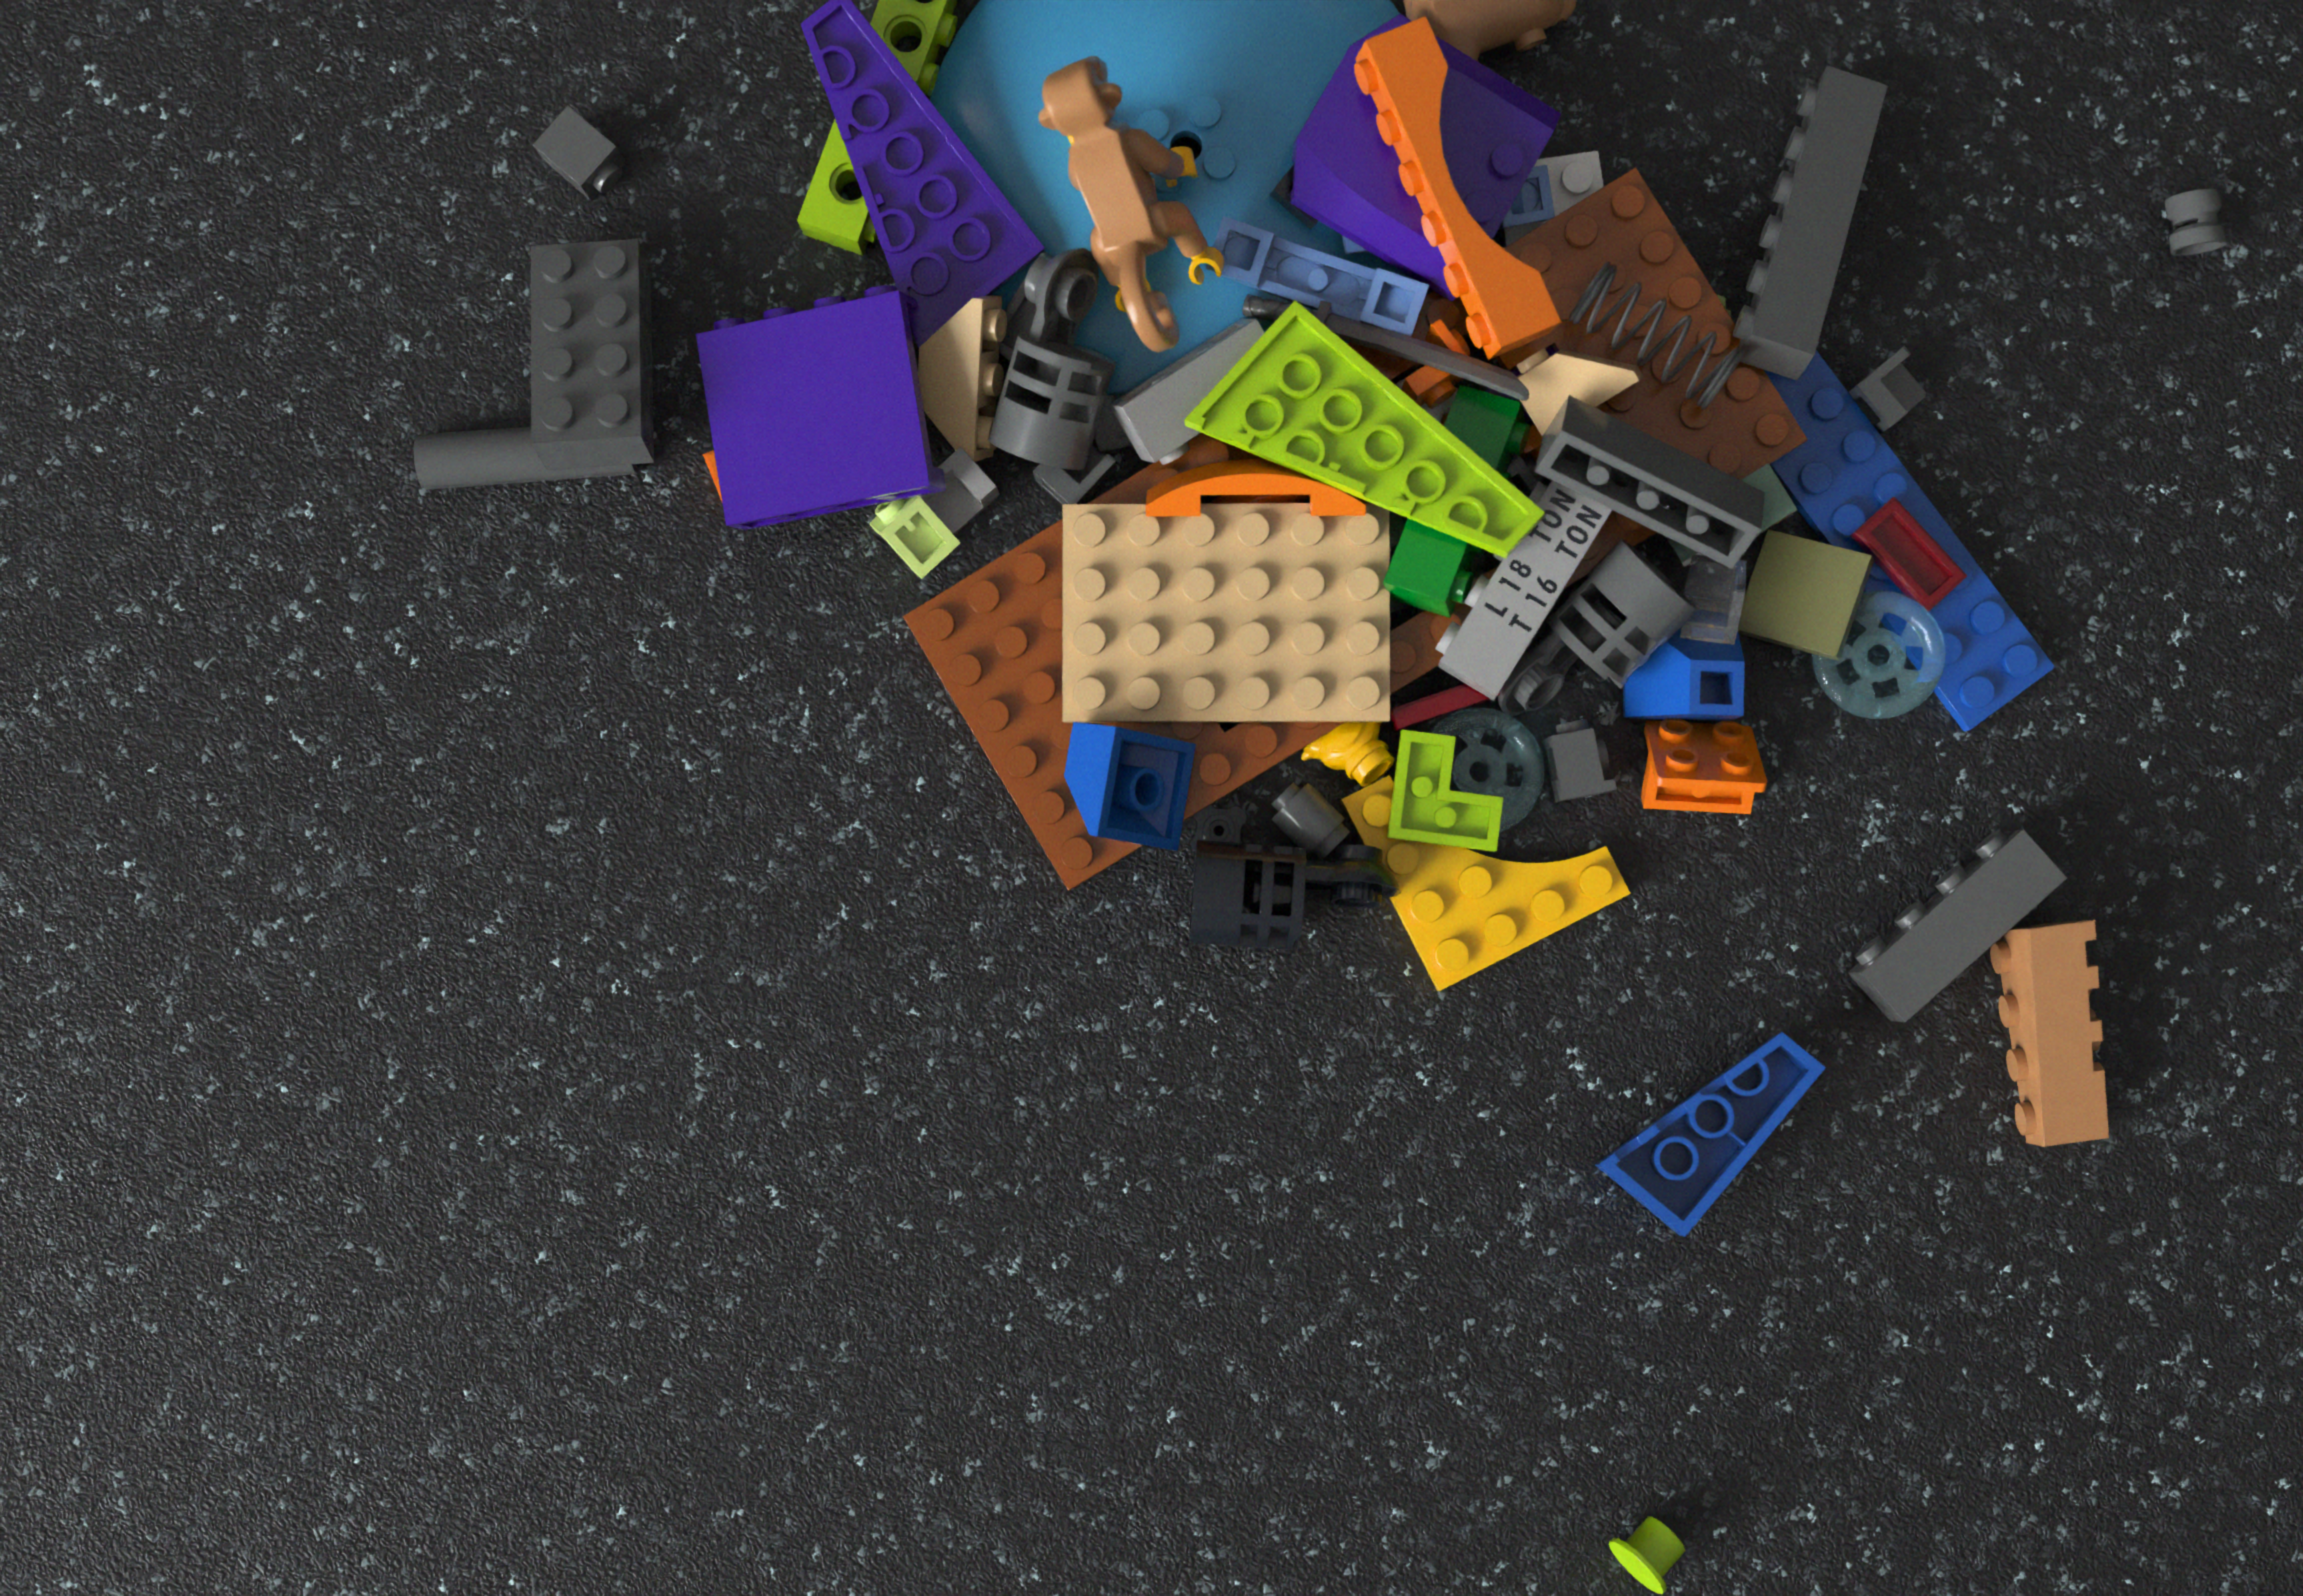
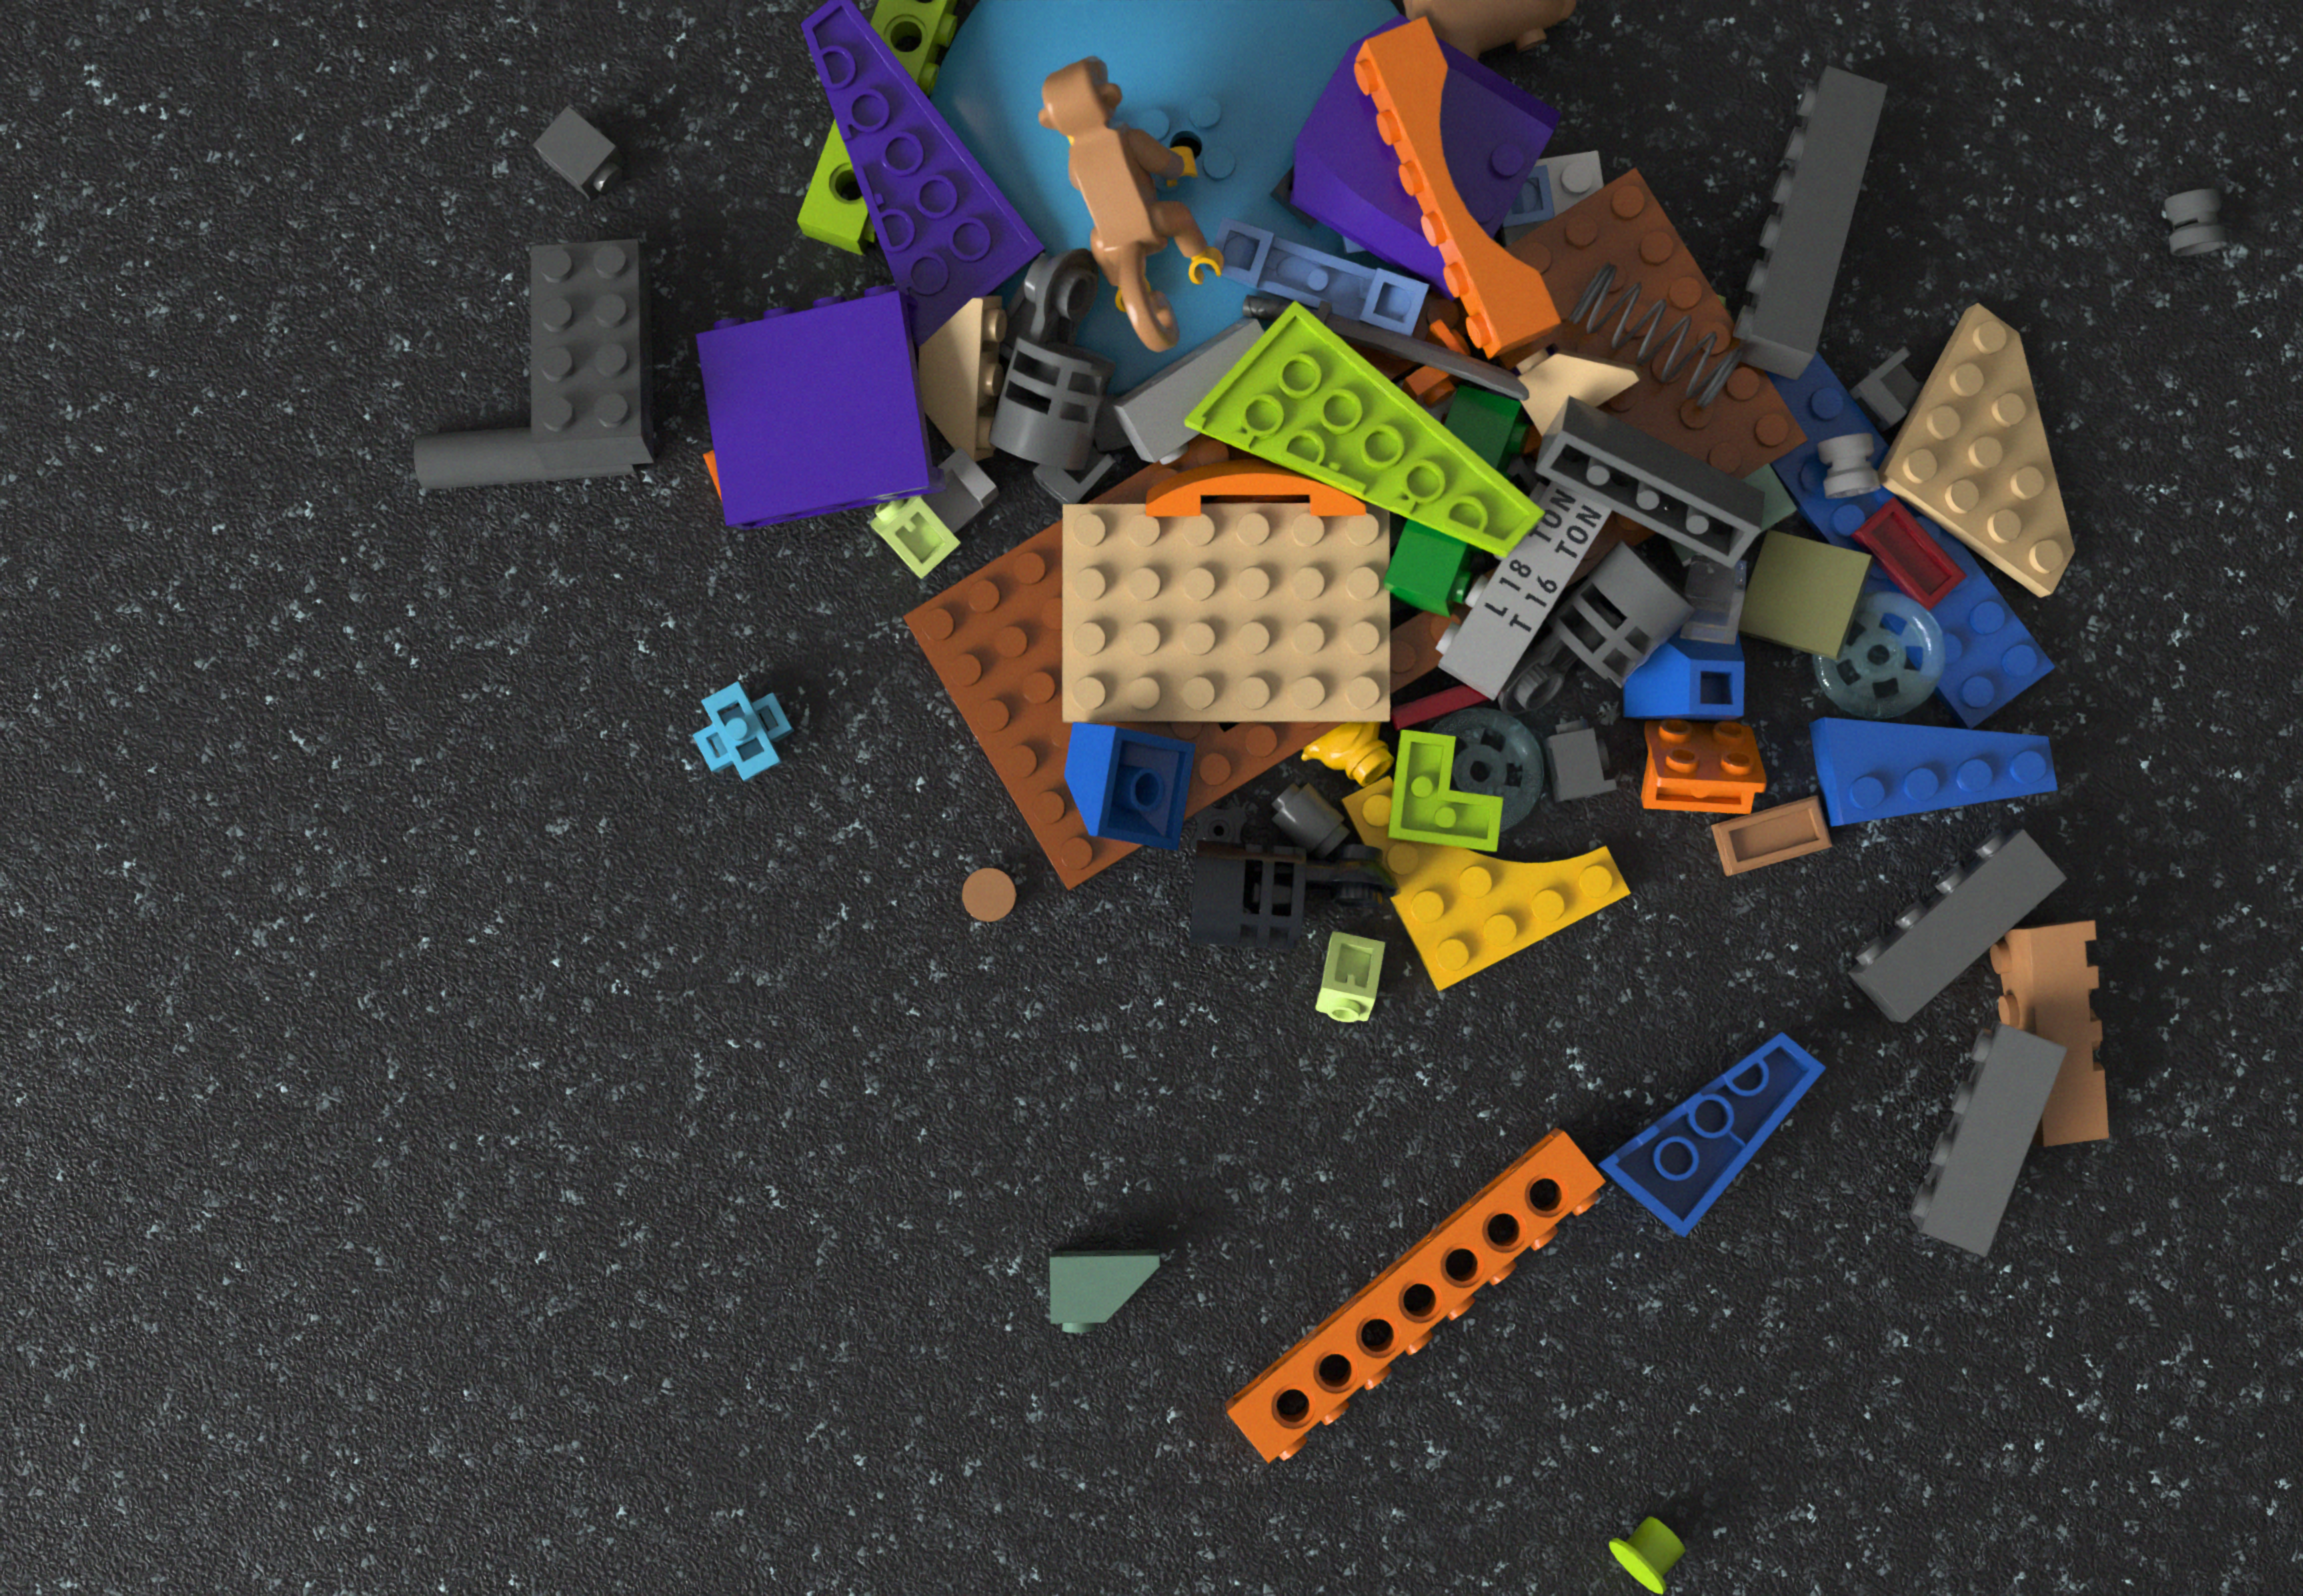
(741, 727): none -> medium azure piece
(989, 894): none -> medium nougat tile
(1095, 1284): none -> sand green slope
(1281, 1434): none -> orange brick
(1350, 977): none -> yellowish green bracket
(1771, 835): none -> medium nougat tile
(1849, 470): none -> light grey wheel
(1910, 769): none -> blue wedge
(1981, 457): none -> tan plate
(1987, 1137): none -> dark grey wedge

